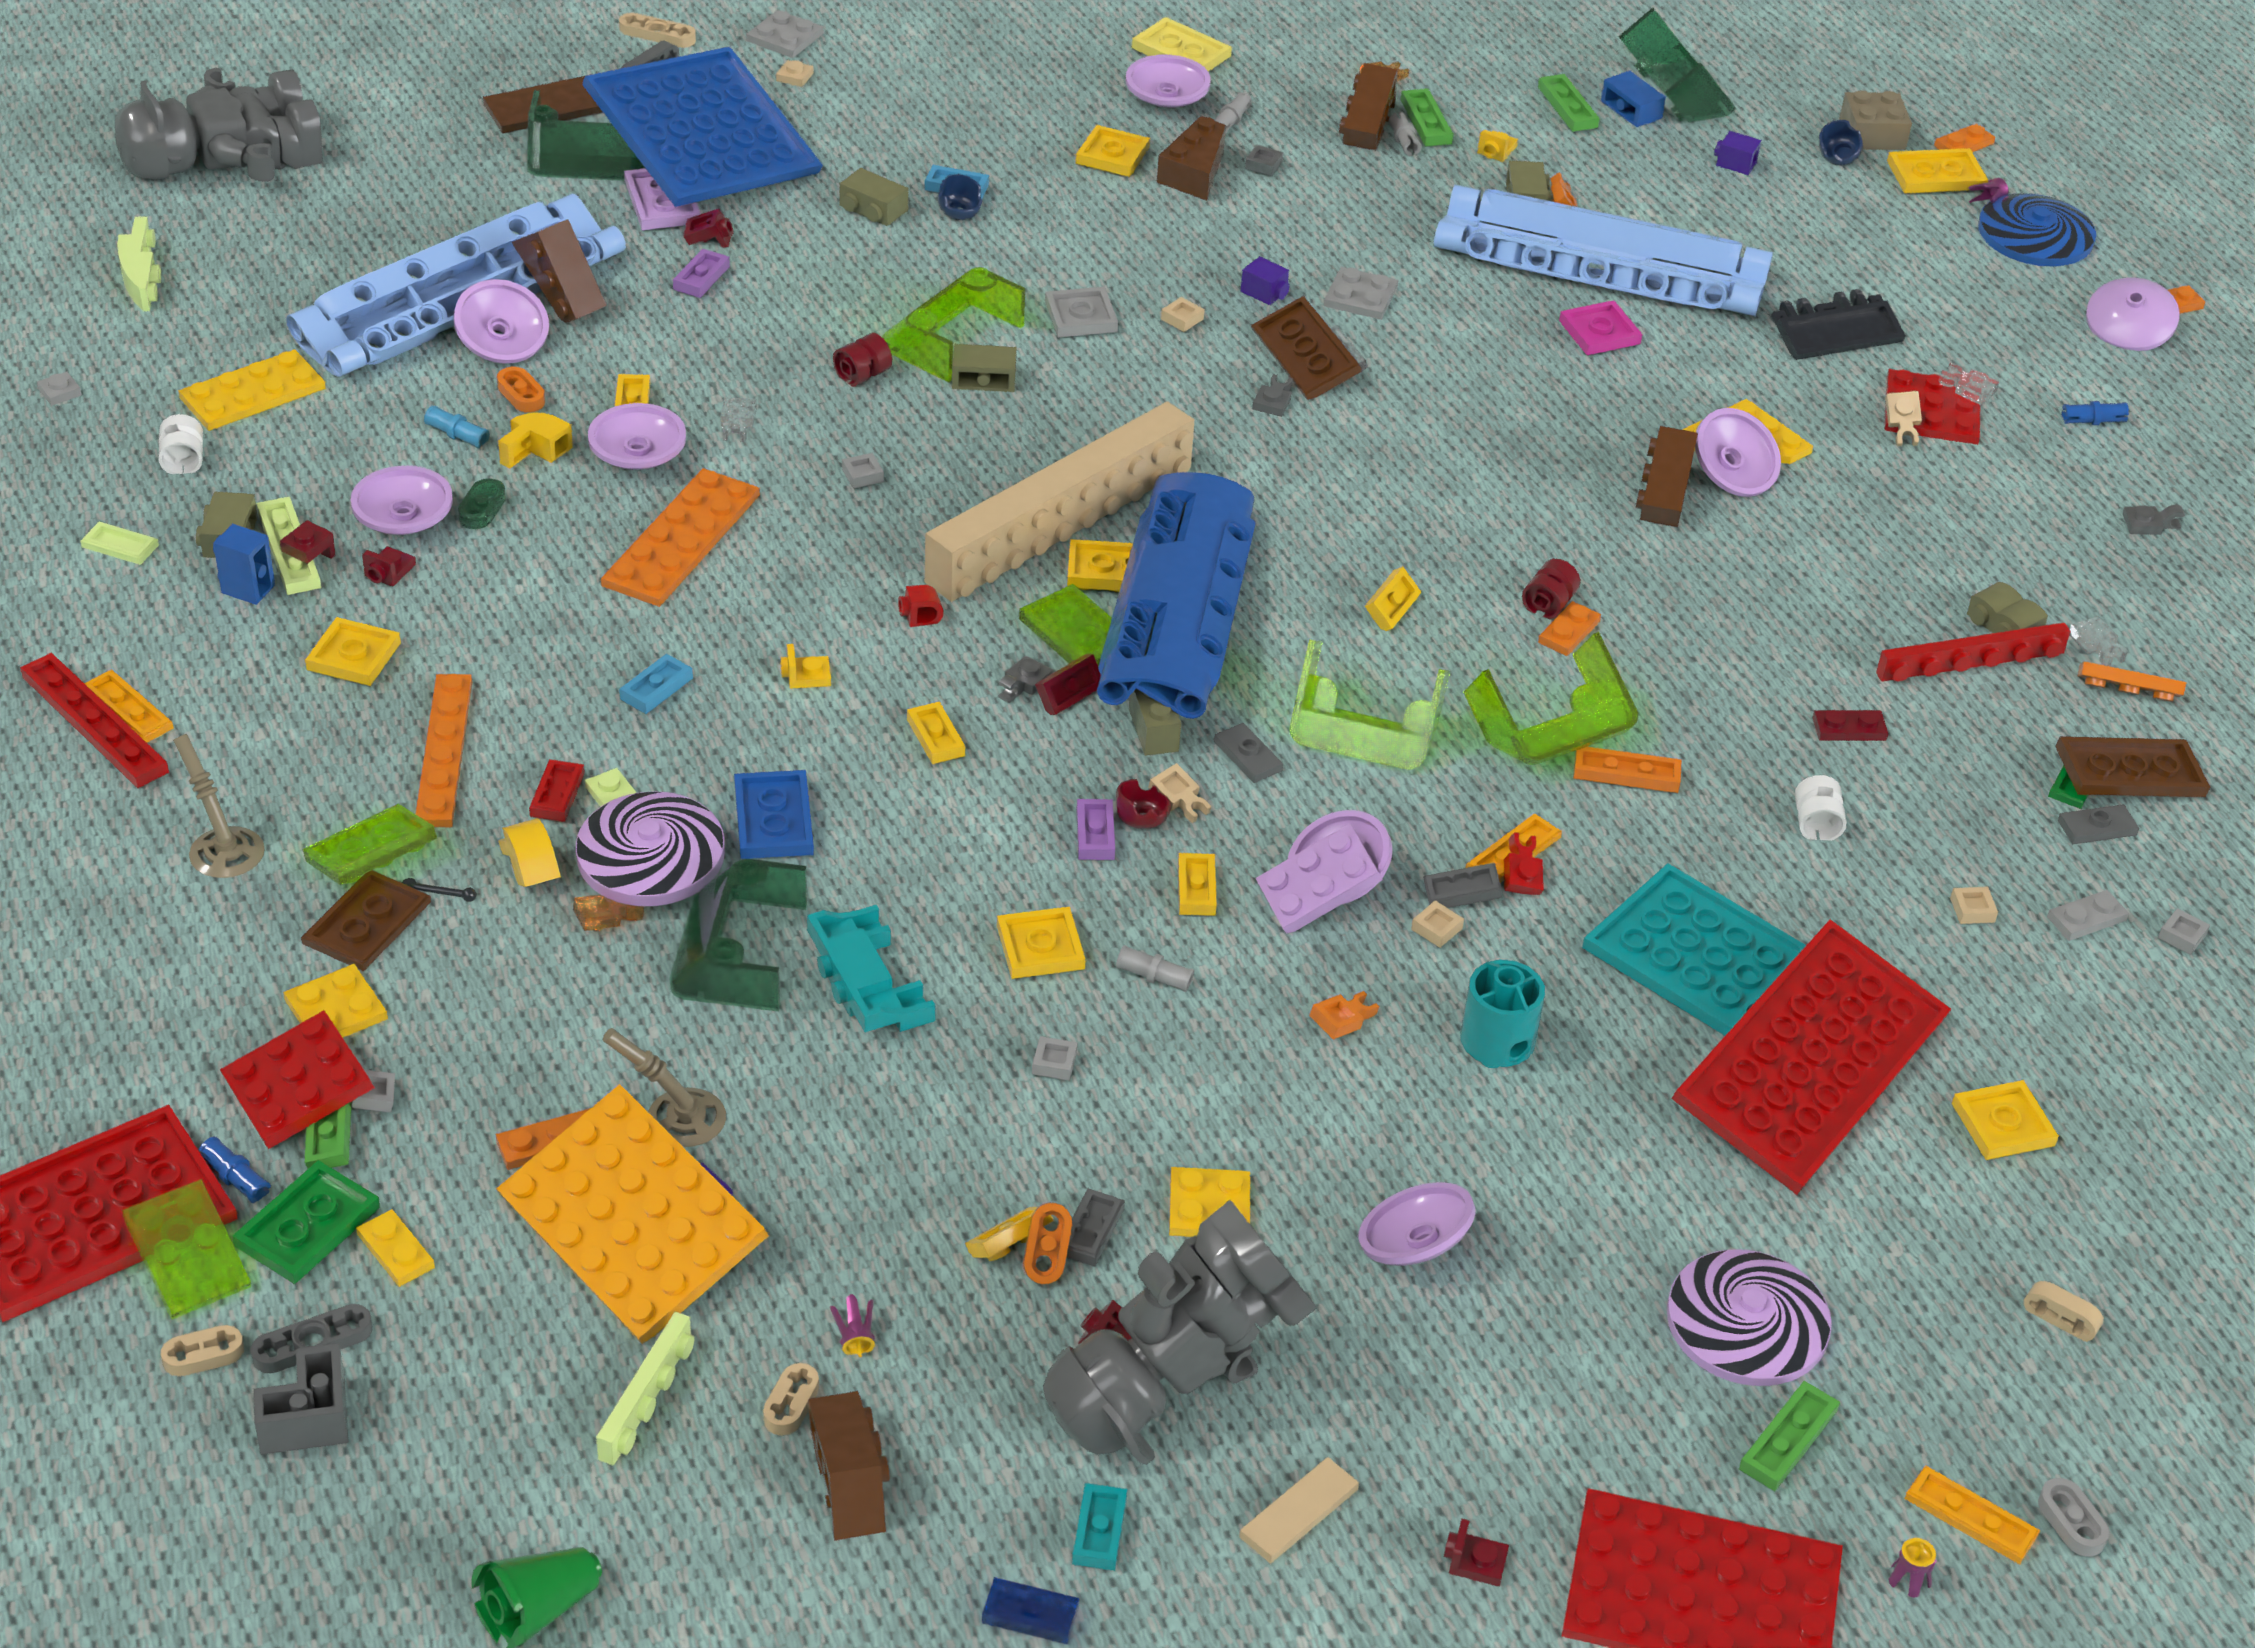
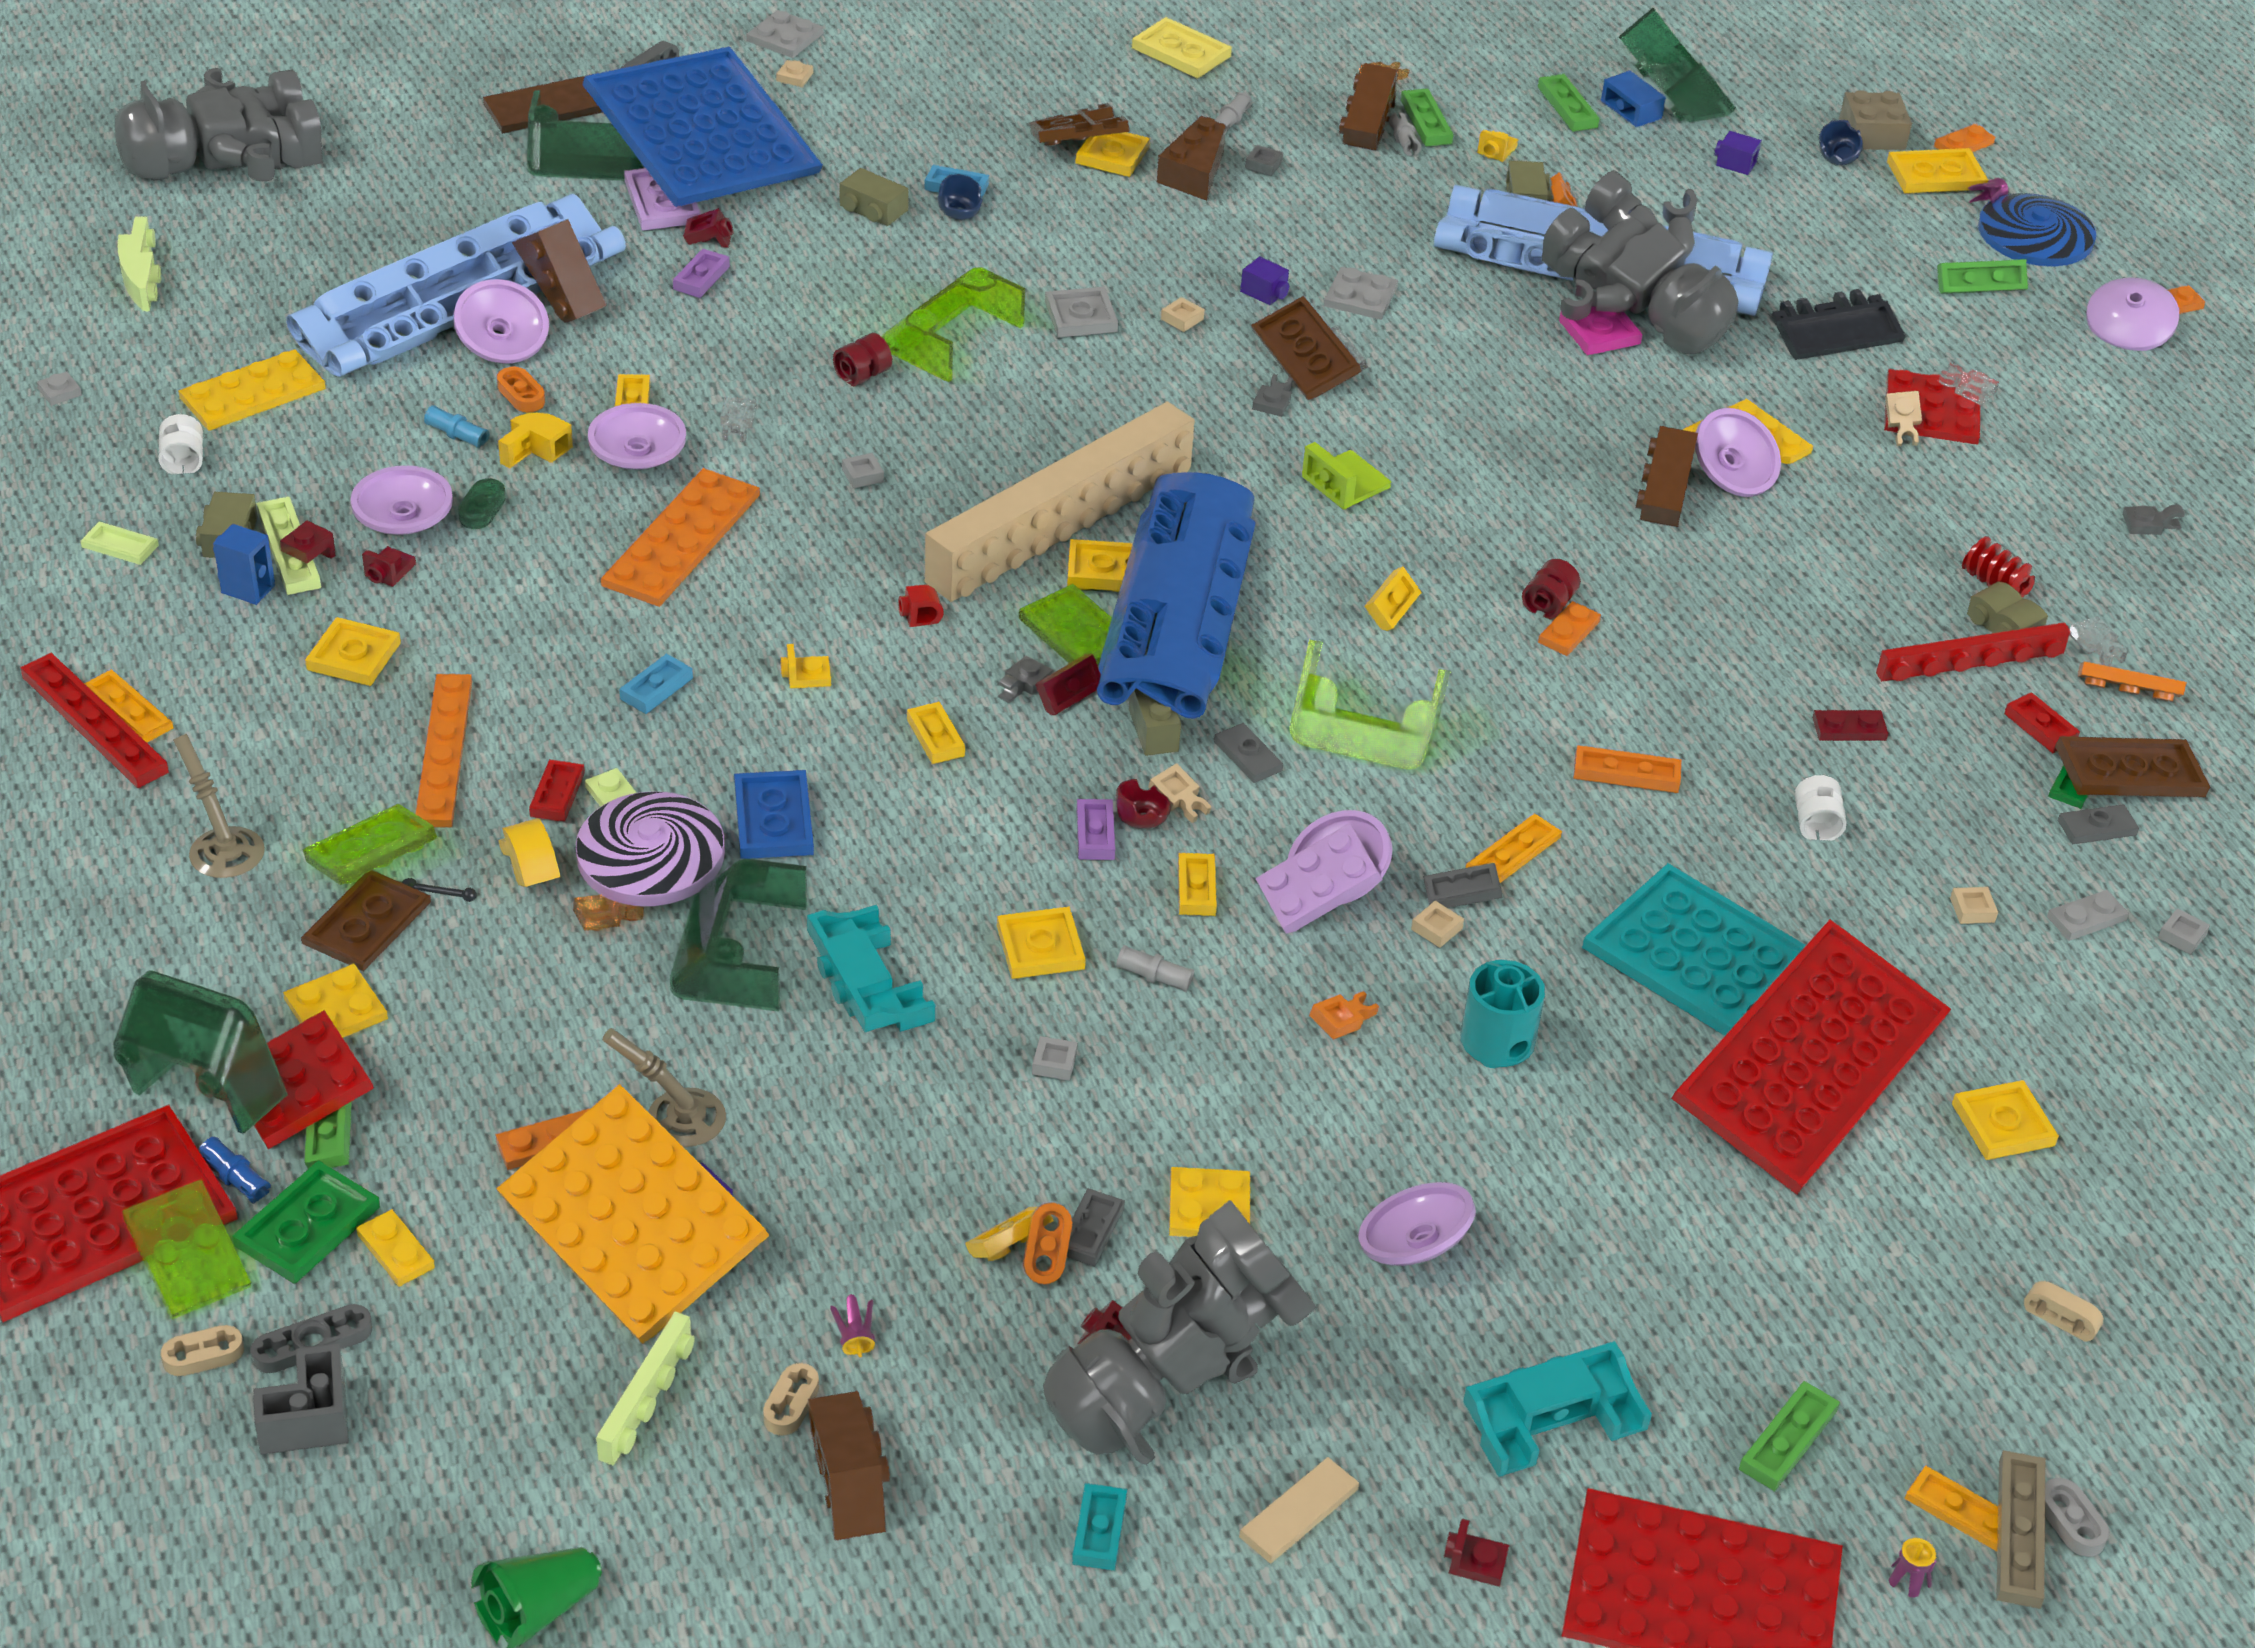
(204, 1031): none -> clear green windscreen
(379, 1098): light grey plate -> none
(647, 26): tan beam -> none
(984, 367): olive brick -> none
(1030, 1610): clear blue plate -> none
(1078, 126): none -> reddish brown wing
(1168, 80): lavender dish -> none
(1342, 478): none -> lime bracket
(1521, 870): red plate -> none
(1552, 1396): none -> teal bracket
(1599, 712): clear neon green windscreen -> none
(1640, 266): none -> dark grey piece
(1749, 1317): dish -> none
(1982, 276): none -> bright green plate
(1995, 567): none -> red piece
(2021, 1530): none -> dark tan plate
(2039, 720): none -> red plate
(2095, 413): blue pin -> none

